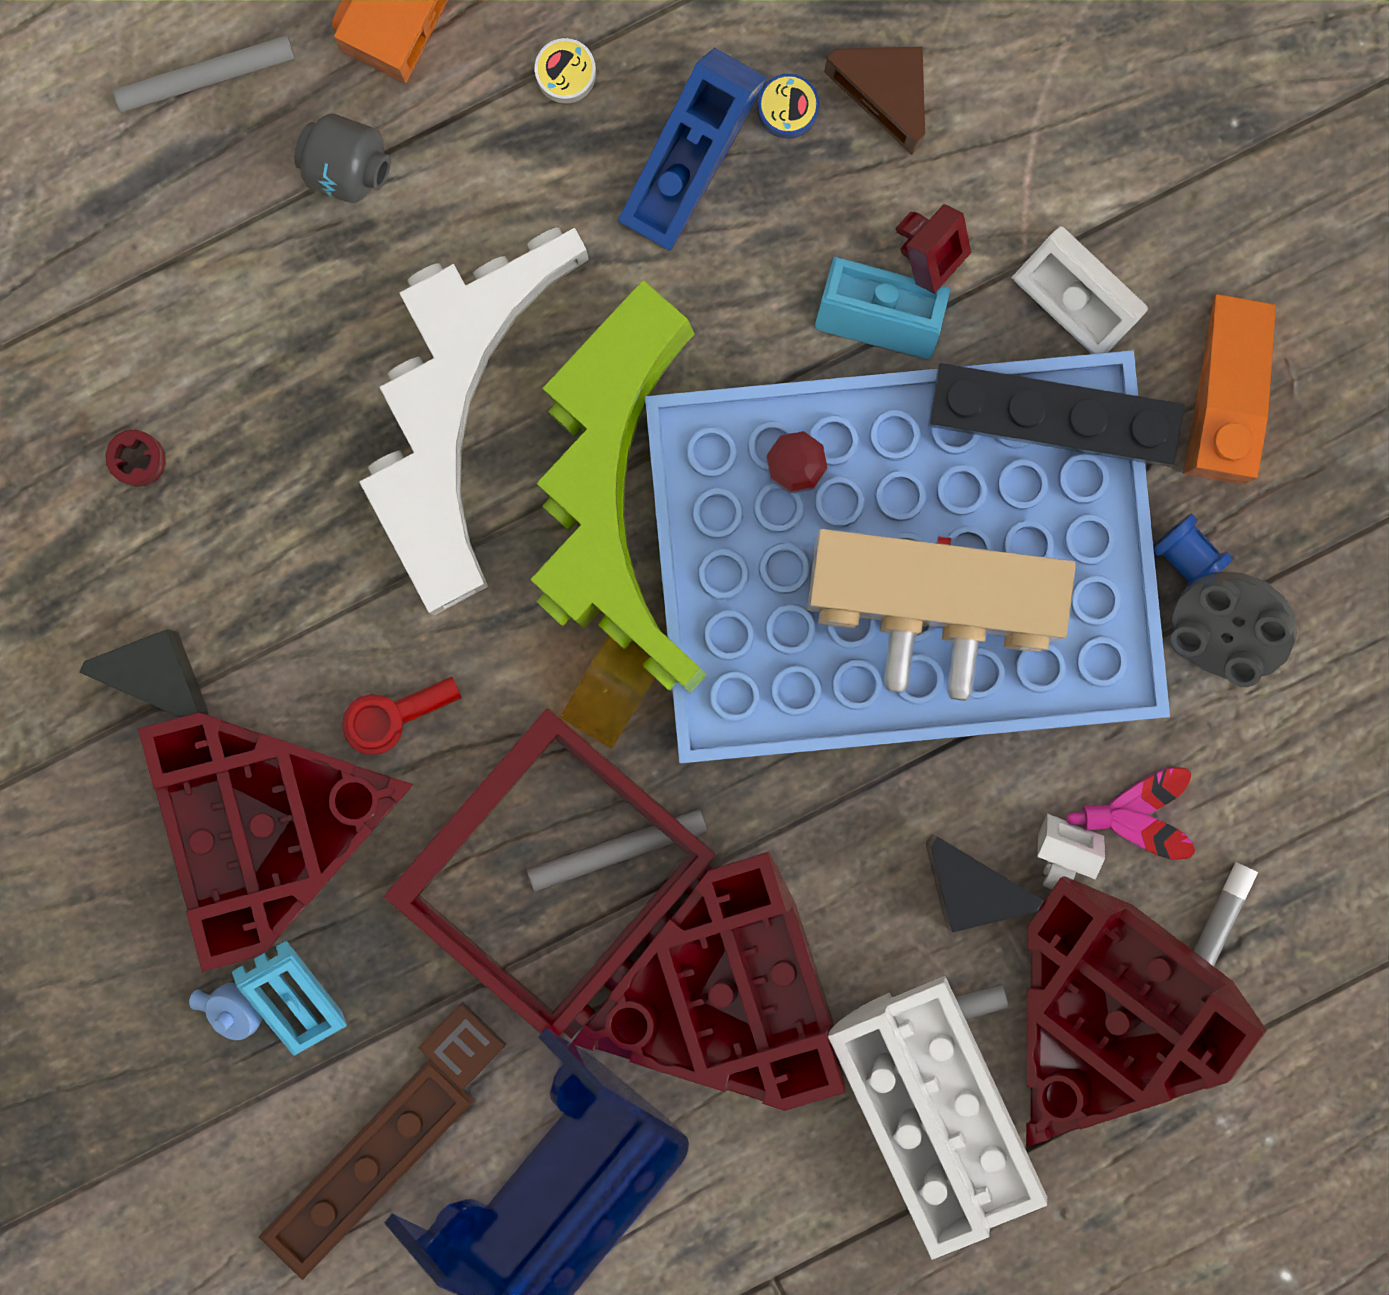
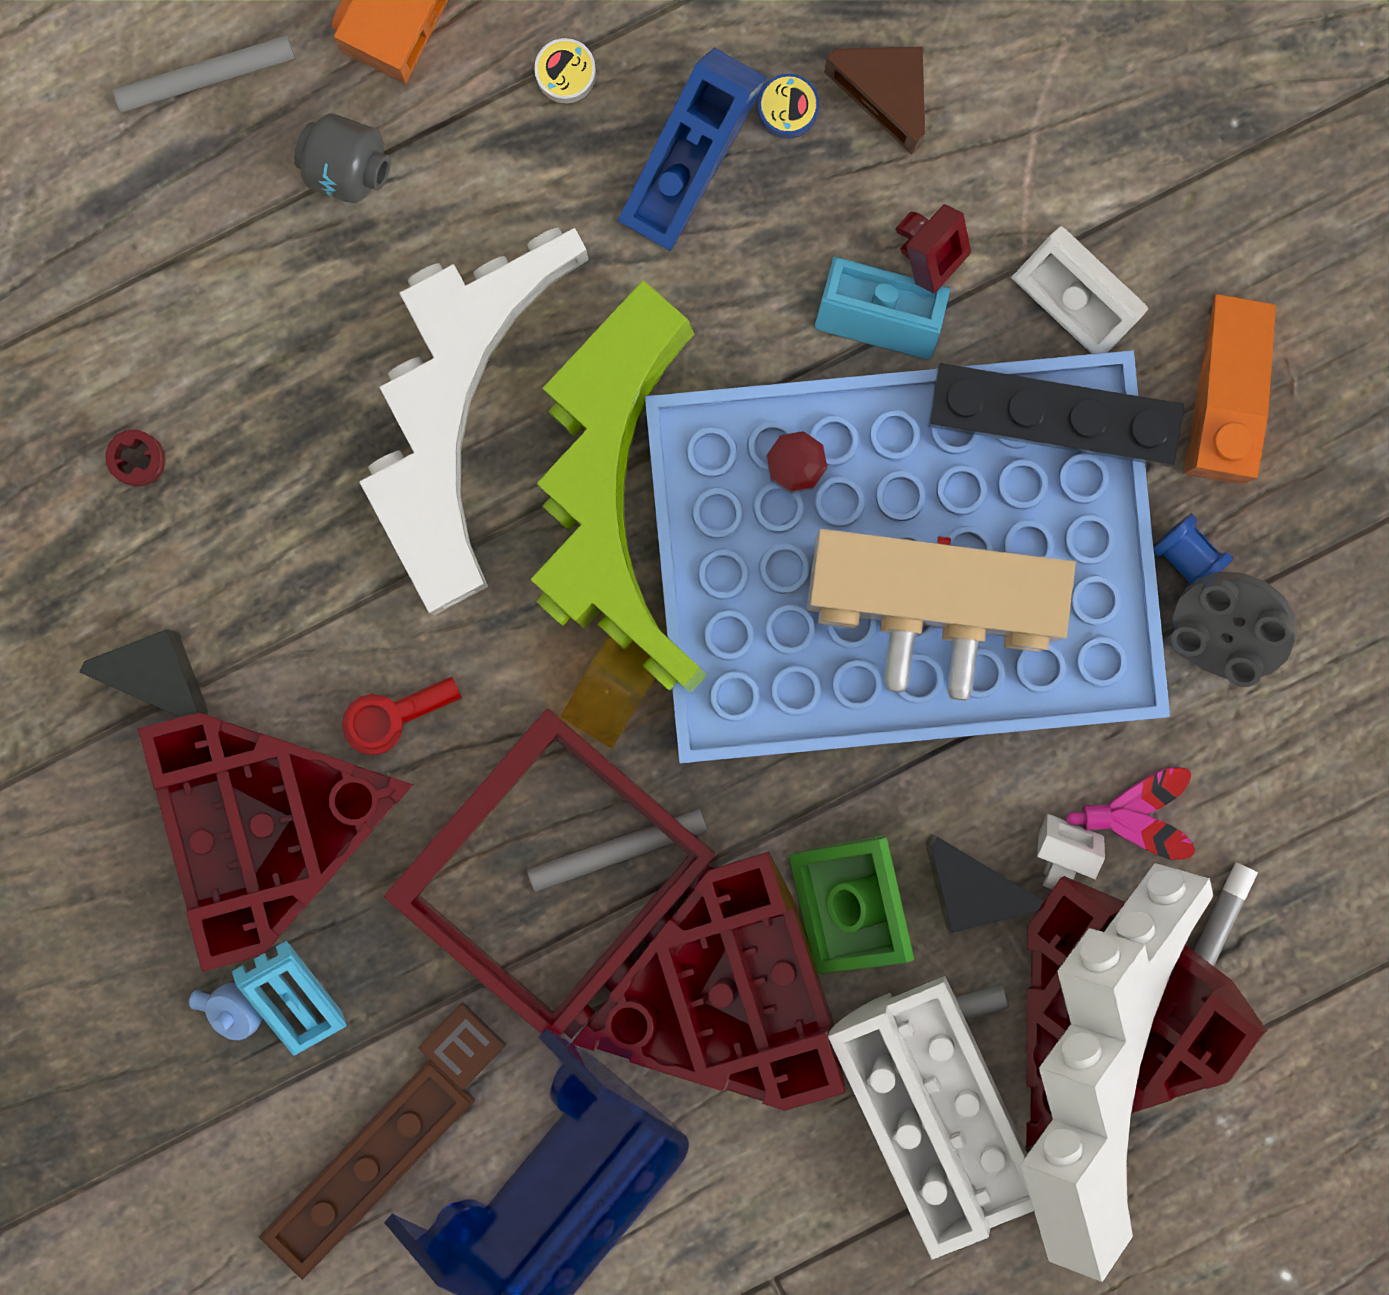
(851, 905): none -> bright green slope
(1092, 1073): none -> white arch

